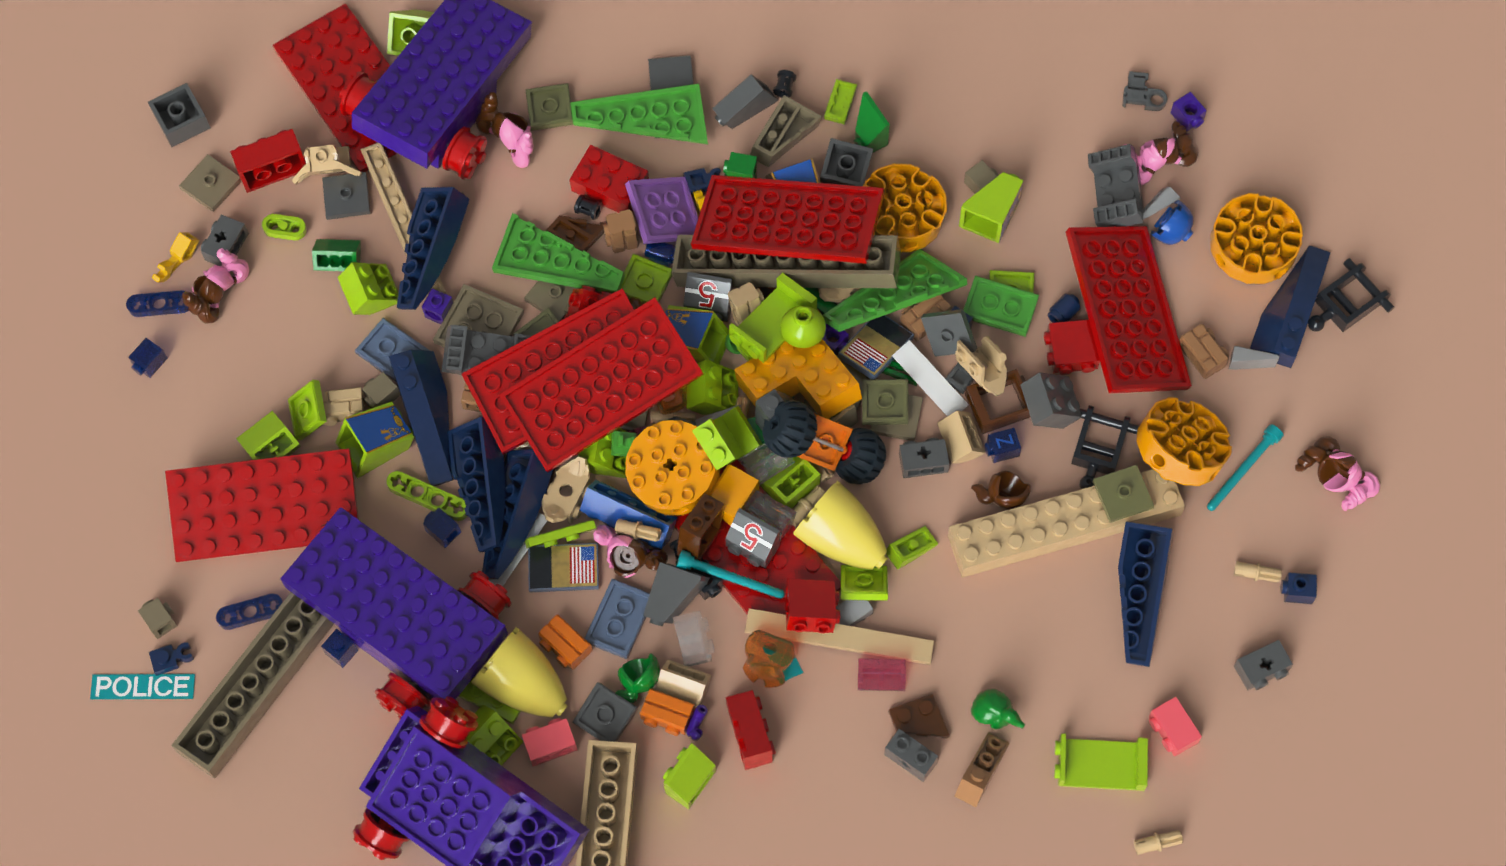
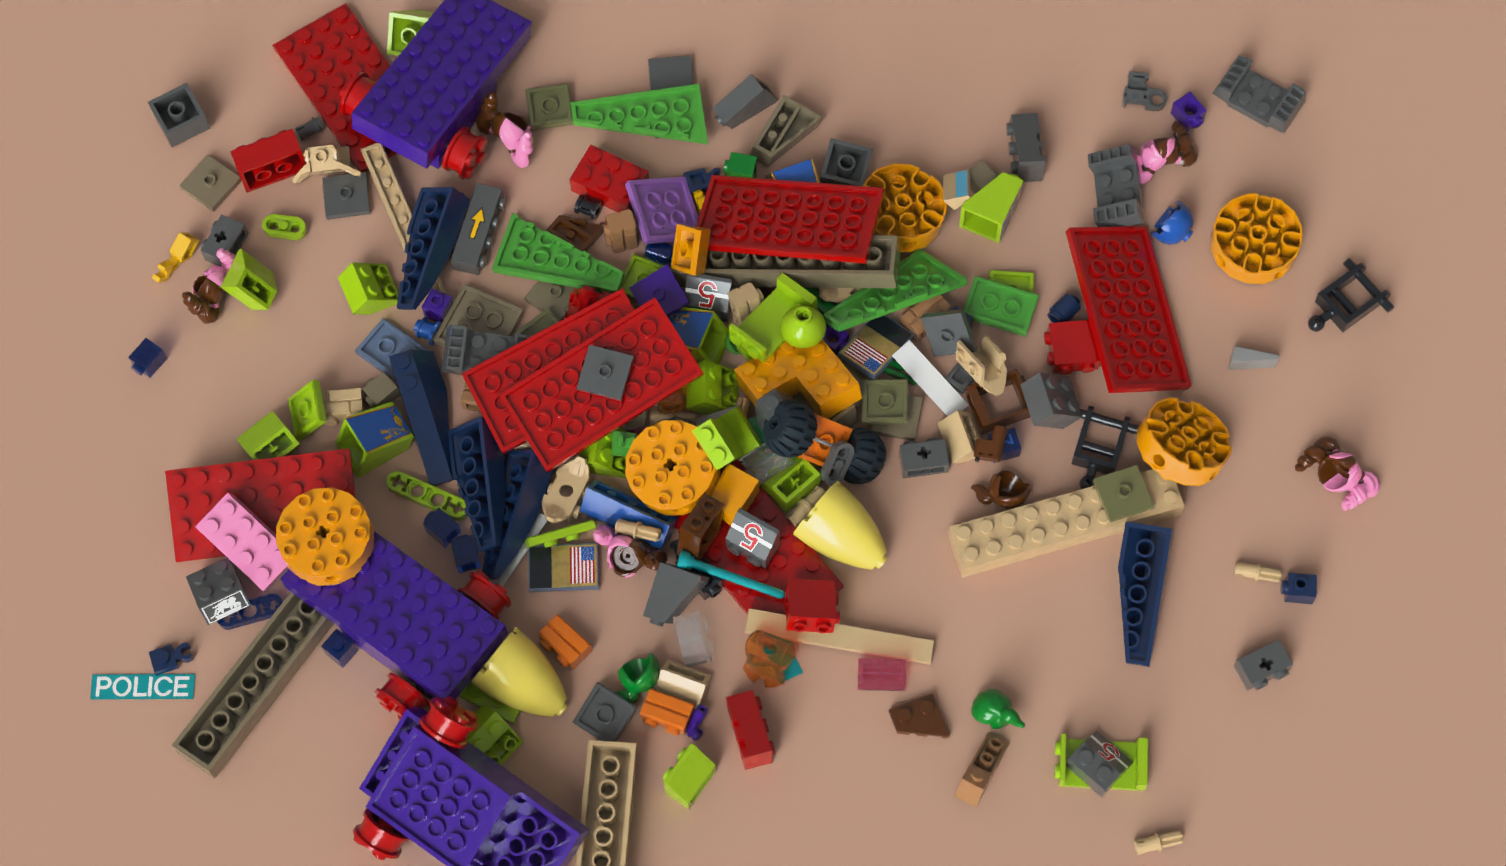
(143, 311): clear blue beam -> none
(158, 617): dark tan brick -> none
(218, 590): none -> dark grey brick
(244, 540): none -> bright pink brick
(250, 282): none -> lime slope
(309, 128): none -> dark grey pin
(335, 254): green brick -> none
(347, 539): none -> light orange brick
(426, 329): none -> blue brick
(465, 553): none -> clear blue brick
(477, 229): none -> dark grey brick
(549, 741): coral brick -> none
(605, 373): none -> dark grey plate
(618, 619): sand blue tile -> none
(662, 286): none -> dark purple plate
(690, 249): none -> light orange slope
(770, 512): clear brick -> none
(782, 74): black bush -> none
(837, 461): none -> dark grey plate
(840, 101): lime plate -> none
(854, 611): light grey slope -> none
(864, 583): lime tile -> none
(871, 125): green slope -> none
(910, 547): lime slope -> none
(911, 755): dark grey brick -> none
(956, 188): none -> tan slope
(991, 449): none -> reddish brown piece
(1026, 147): none -> dark grey wedge
(1098, 763): none -> dark grey slope
(1161, 200): light grey slope -> none
(1174, 727): coral brick -> none
(1204, 351): medium nougat brick -> none
(1259, 97): none -> dark grey plate
(1271, 435): teal piece -> none
(1289, 311): dark blue wedge -> none

